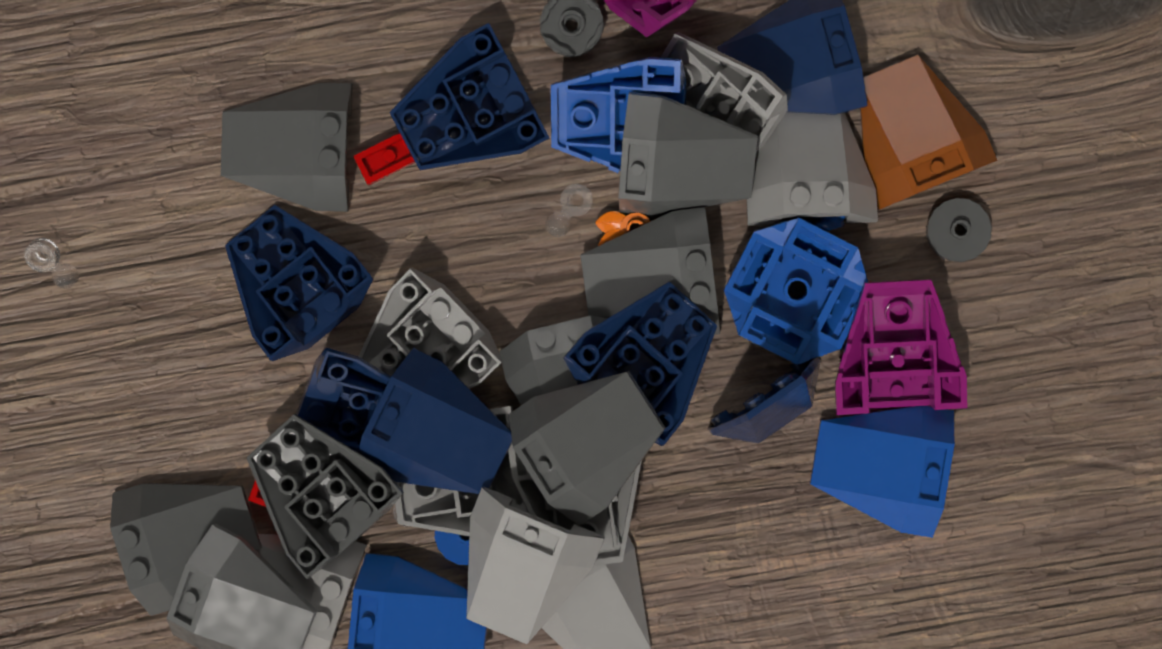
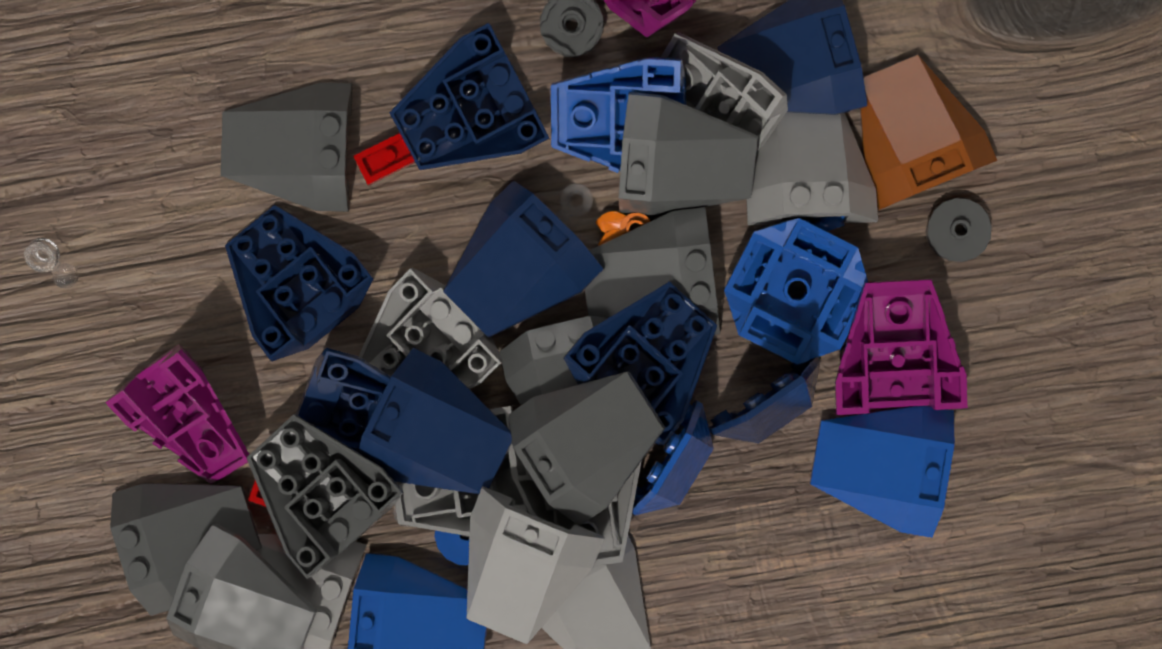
(182, 413): none -> magenta wedge
(518, 263): none -> dark blue wedge
(680, 467): none -> blue wedge

